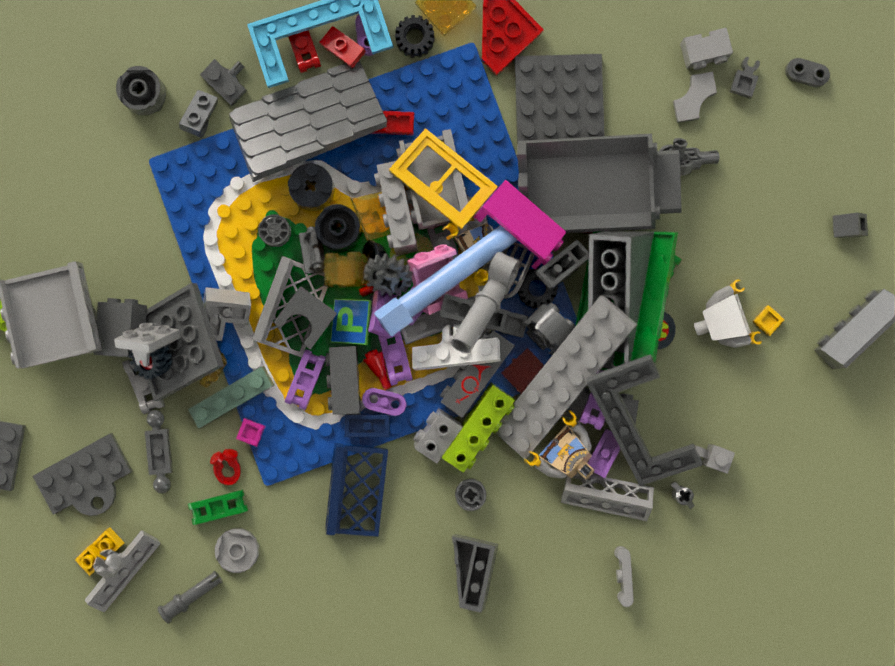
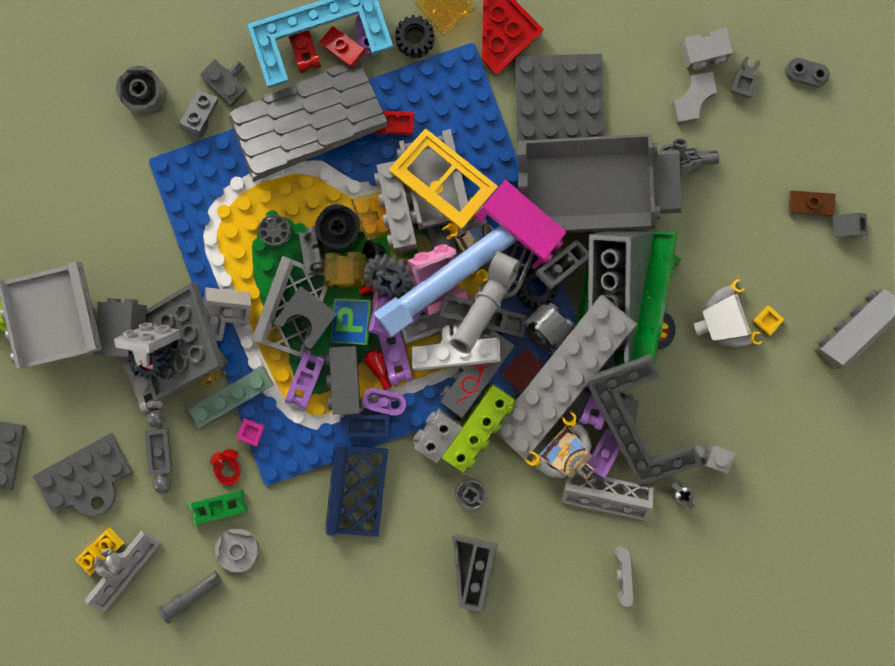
(314, 175): black brick -> none
(812, 203): none -> reddish brown plate

